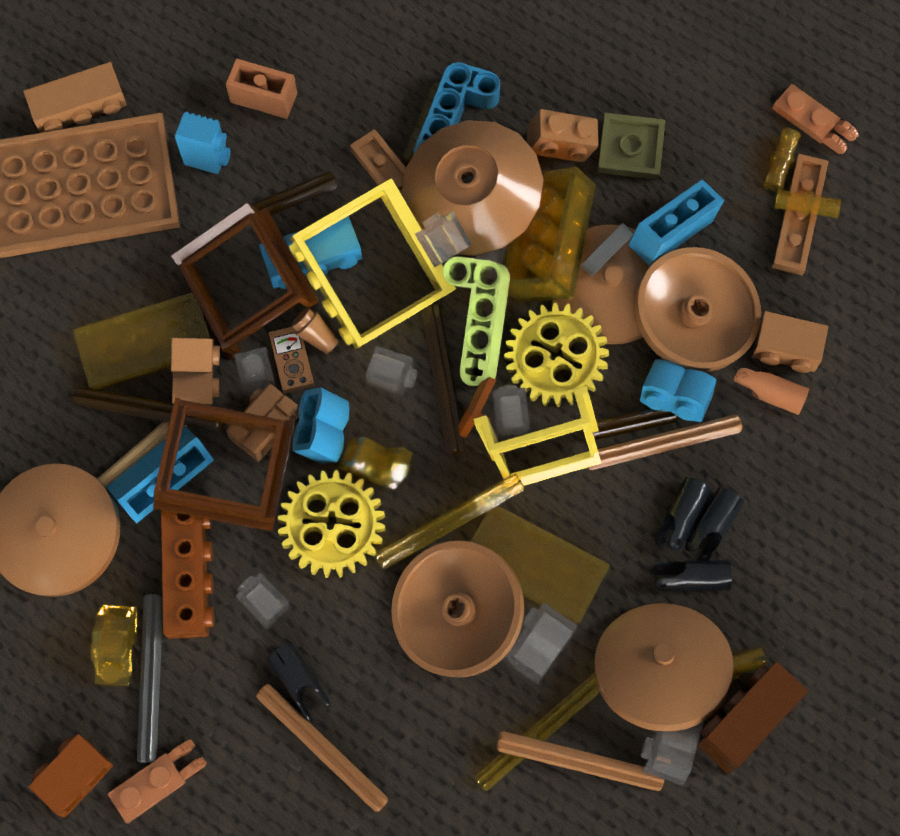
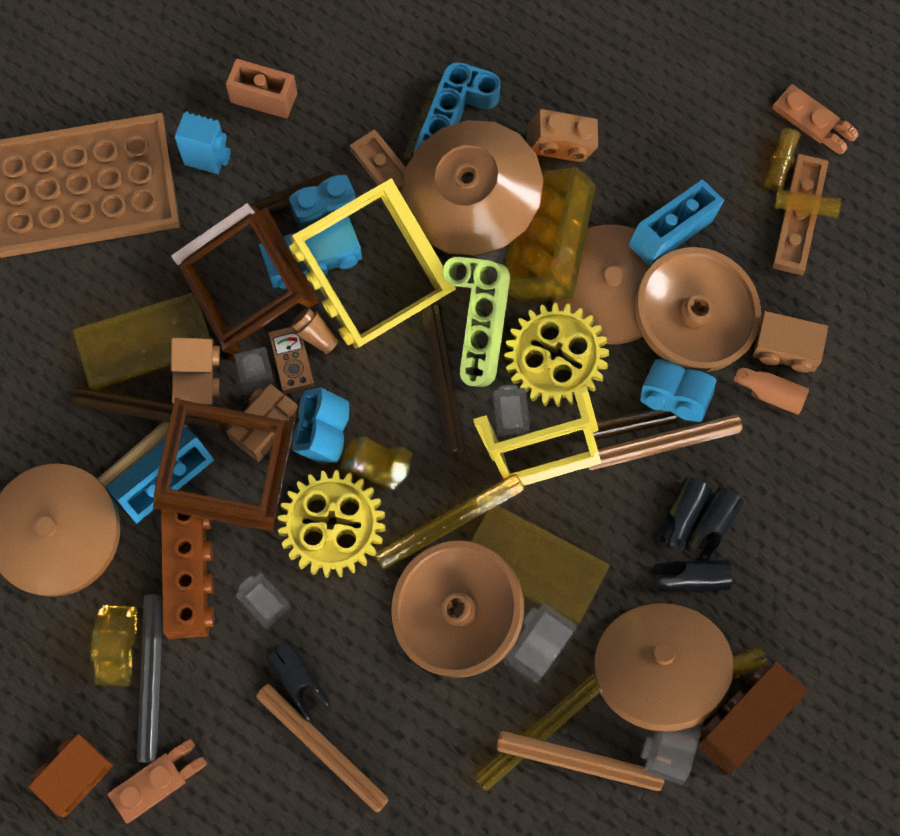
(75, 98): medium nougat brick -> none
(315, 202): none -> dark azure brick
(391, 371): clear brick -> none
(442, 238): clear brick -> none
(475, 406): dark orange piece -> none
(607, 249): dark grey beam -> none
(631, 146): olive plate -> none

